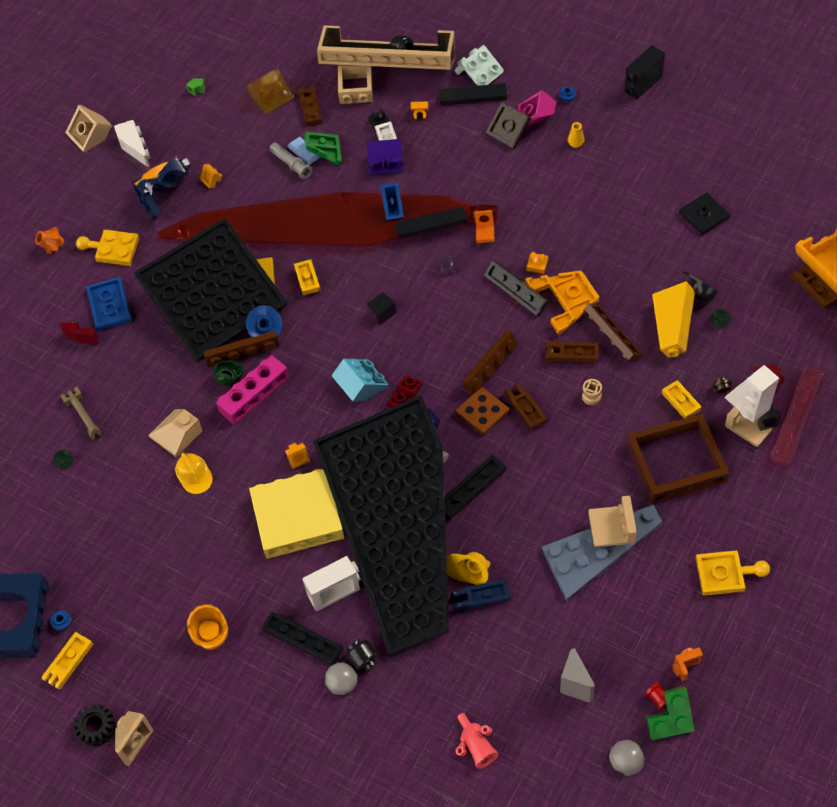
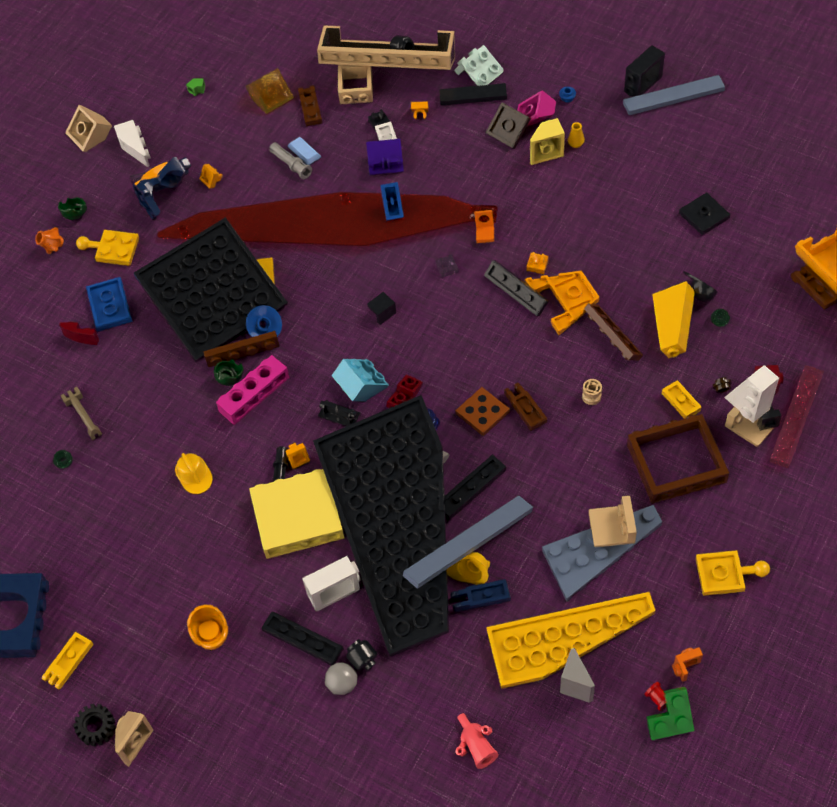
(64, 624): blue plate -> none
(73, 208): none -> dark green hair
(176, 431): tan slope -> none
(280, 464): none -> black axle
(307, 277): yellow plate -> none
(324, 145): green wing -> none
(337, 413): none -> black hinge
(431, 222): black tile -> none
(467, 542): none -> sand blue tile
(489, 363): reddish brown plate -> none
(541, 644): none -> yellow wing
(547, 142): none -> light yellow slope
(571, 352): reddish brown plate -> none
(627, 757): light grey hair -> none
(673, 95): none -> sand blue tile

